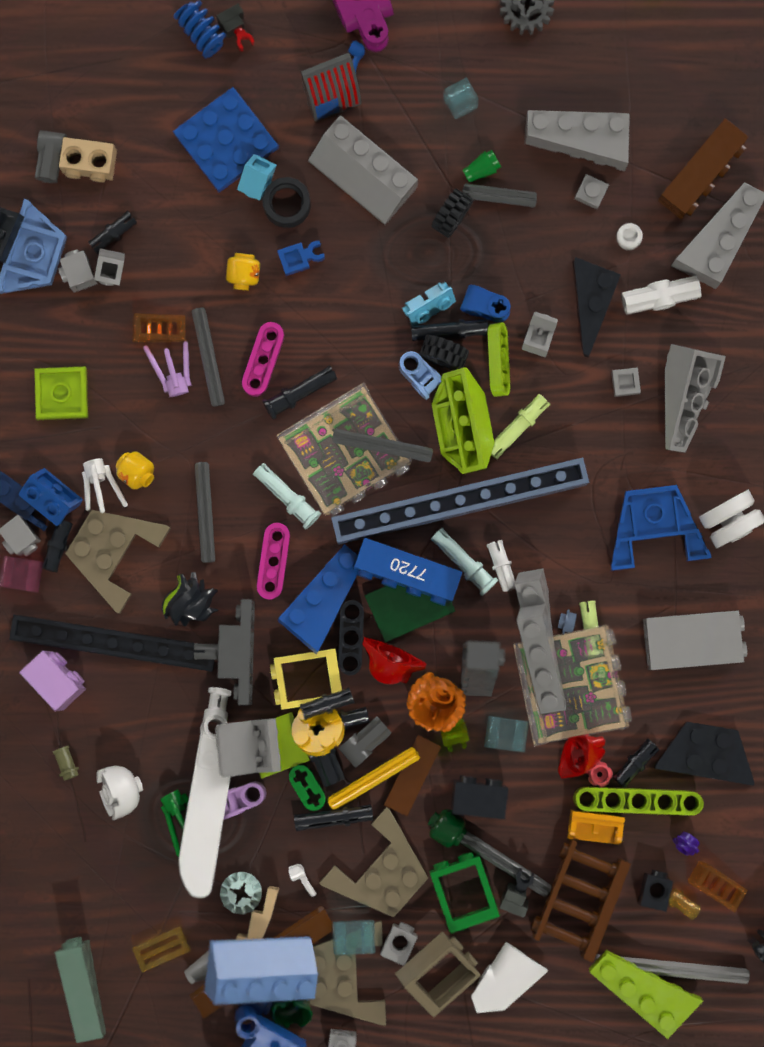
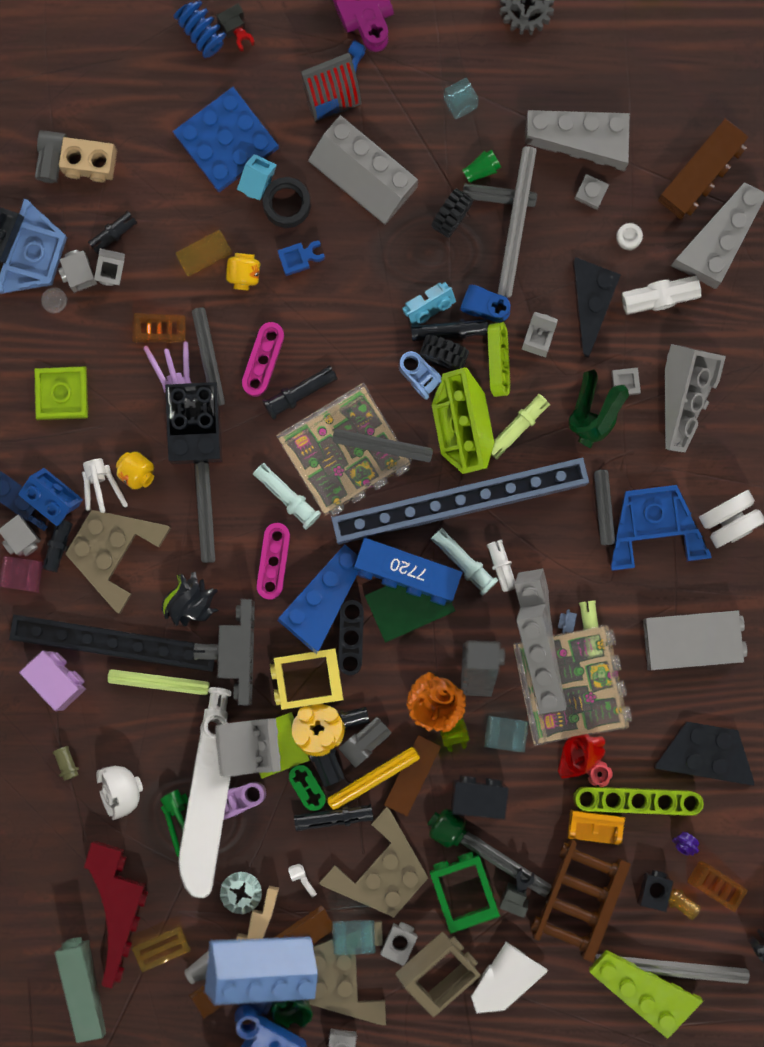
(54, 300): none -> clear plate
(121, 904): none -> dark red arch
(158, 682): none -> yellowish green axle
(193, 423): none -> black slope
(203, 253): none -> clear yellow tile
(327, 703): black pin -> none
(391, 663): red hat -> none
(517, 221): none -> light grey axle
(589, 425): none -> dark green piece
(604, 507): none -> dark grey axle
(636, 763): black pin -> none

